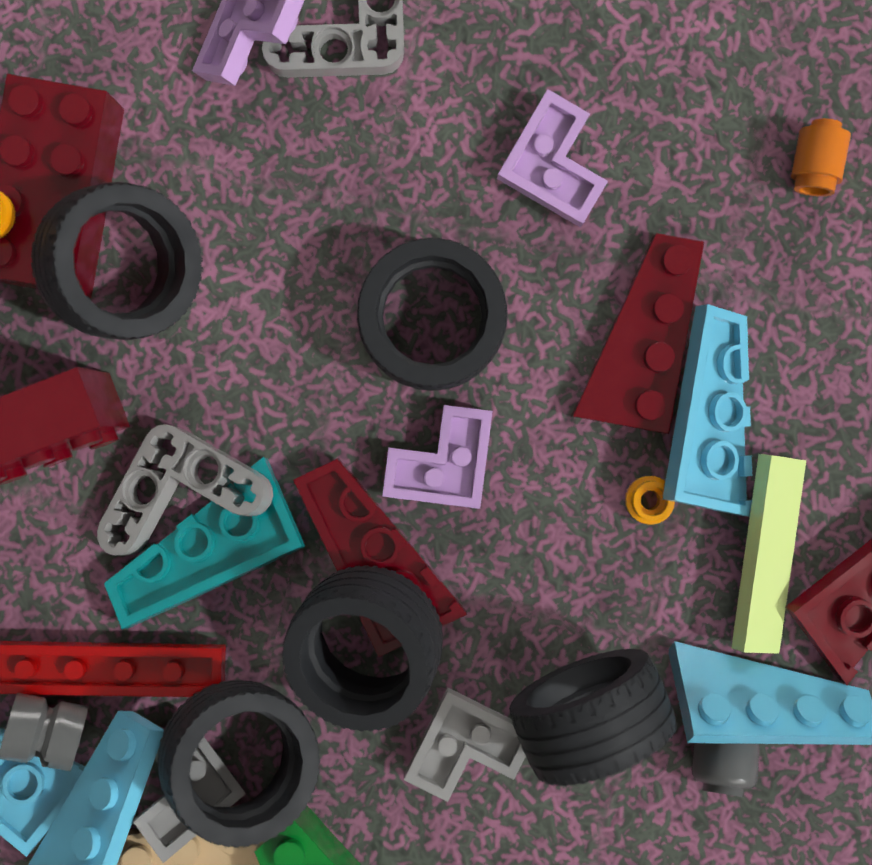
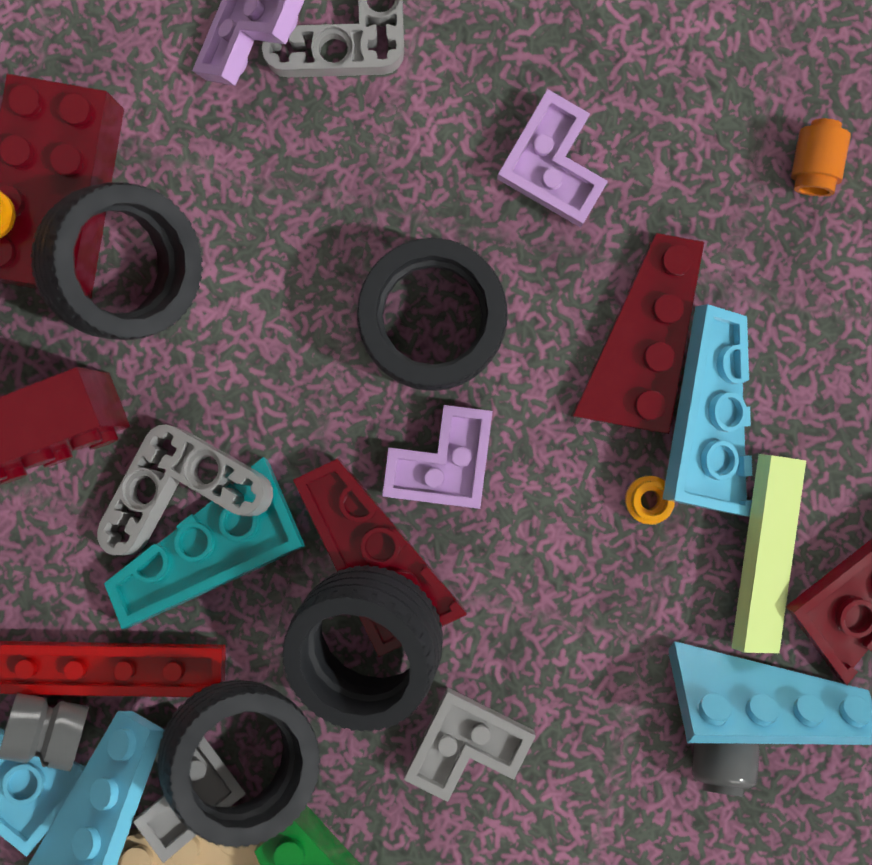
(593, 717): black tyre -> none

